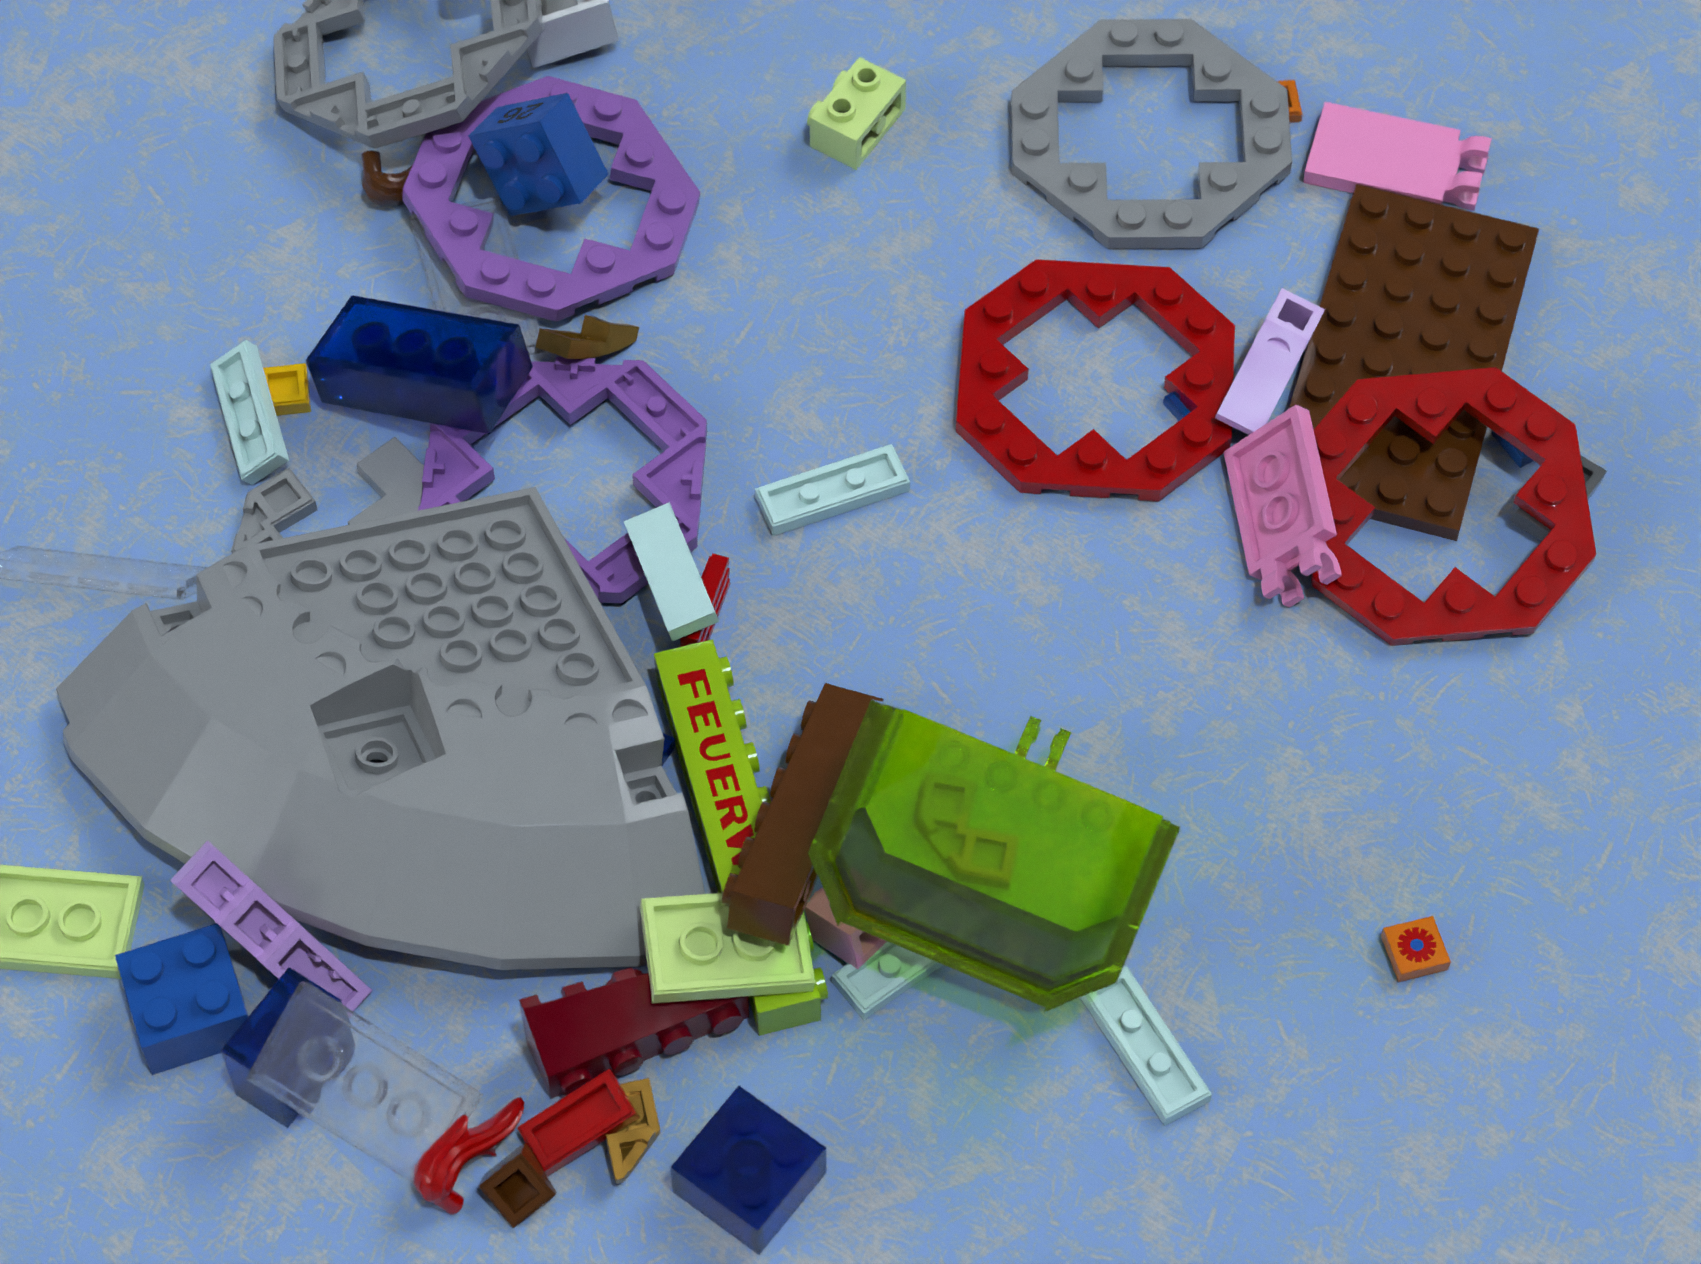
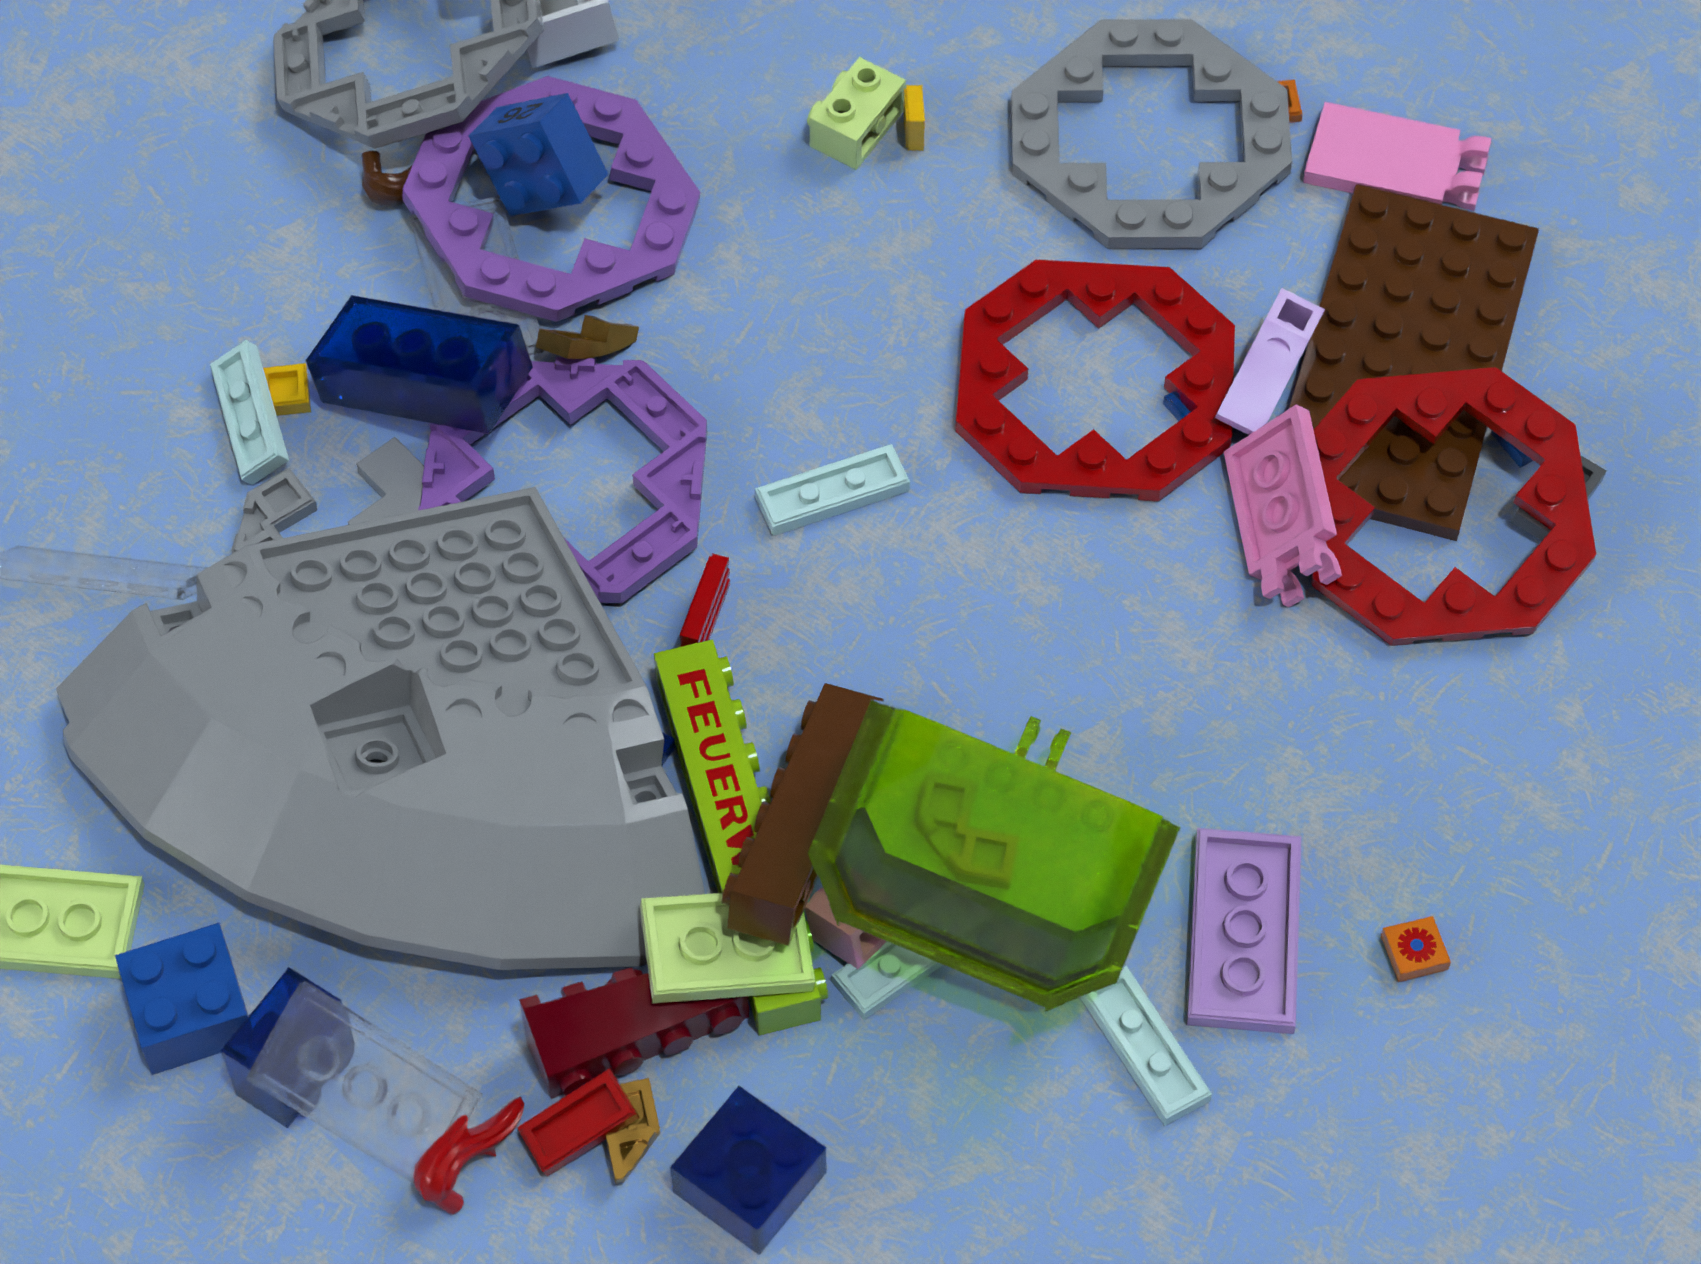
(263, 925): lavender slope -> none
(517, 1185): reddish brown slope -> none
(671, 572): light aqua tile -> none
(914, 117): none -> yellow tile
(1244, 931): none -> lavender tile

